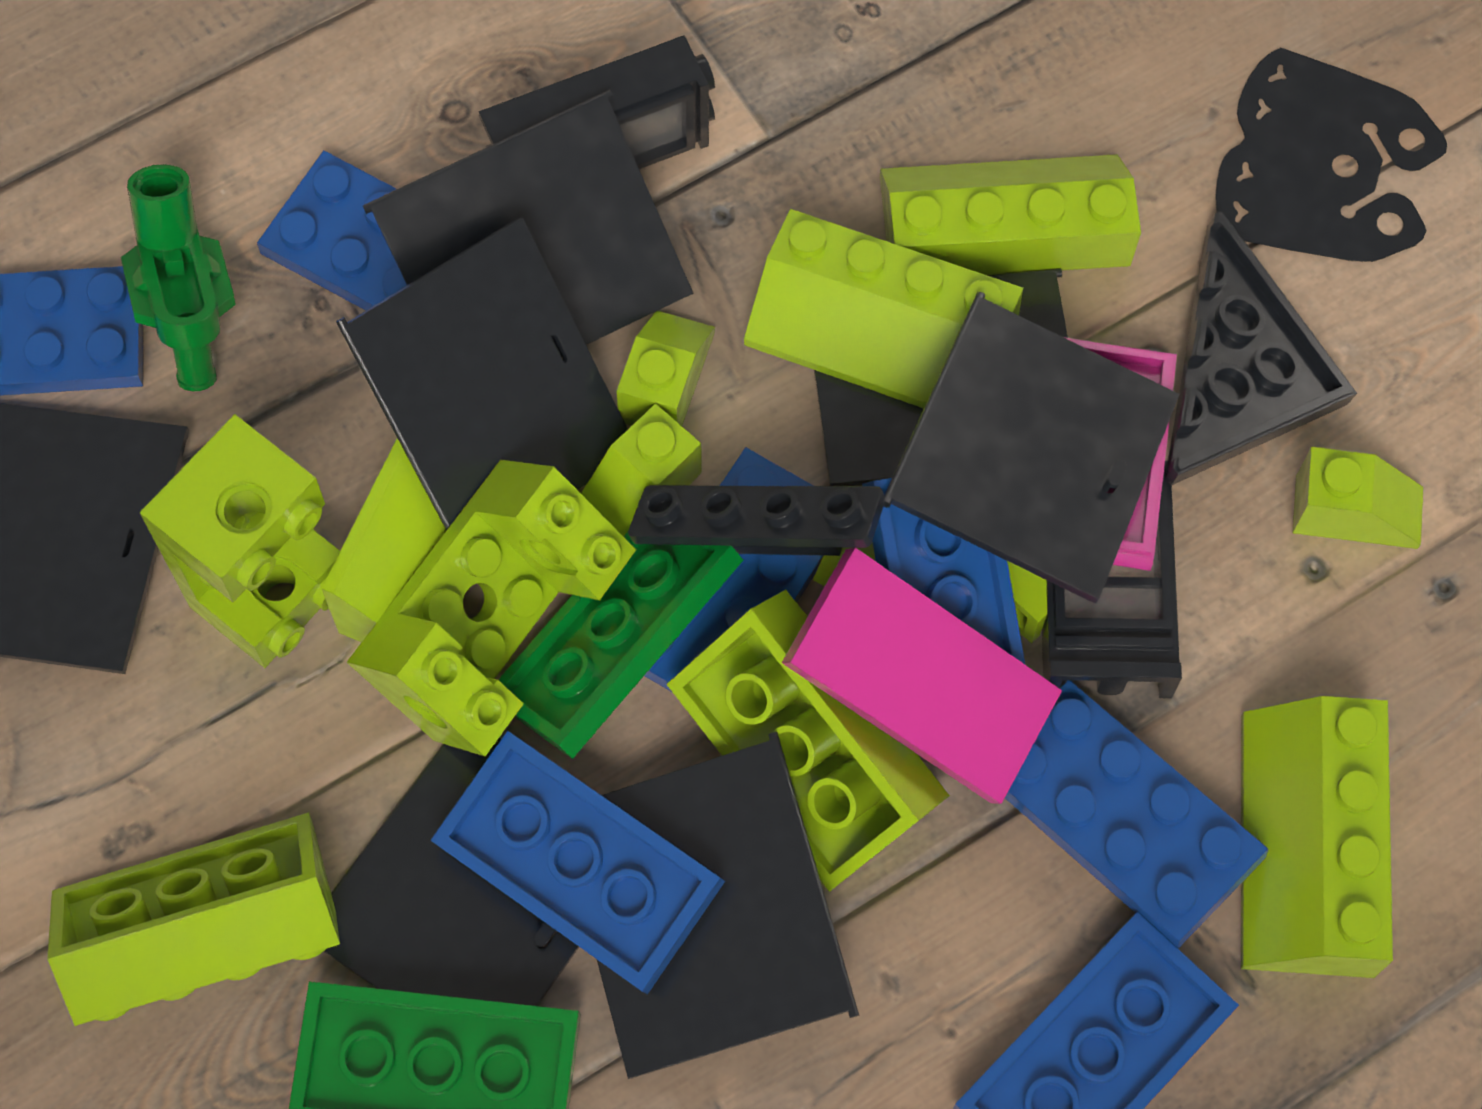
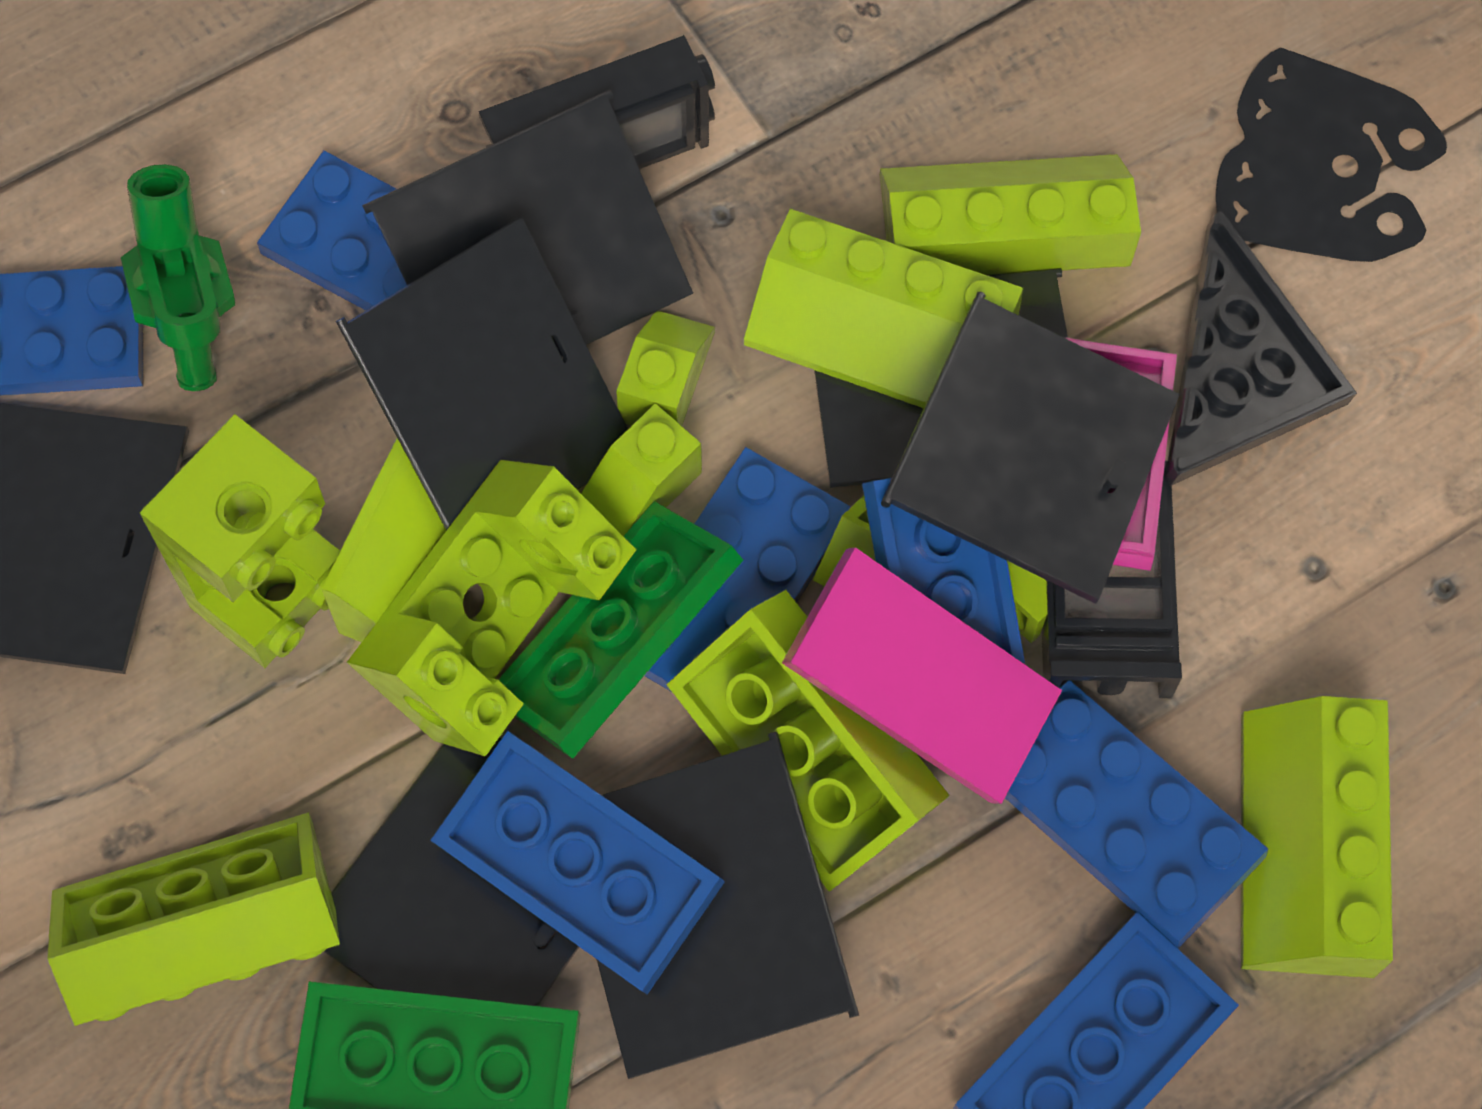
(760, 517): black bracket -> none
(1356, 499): lime slope -> none

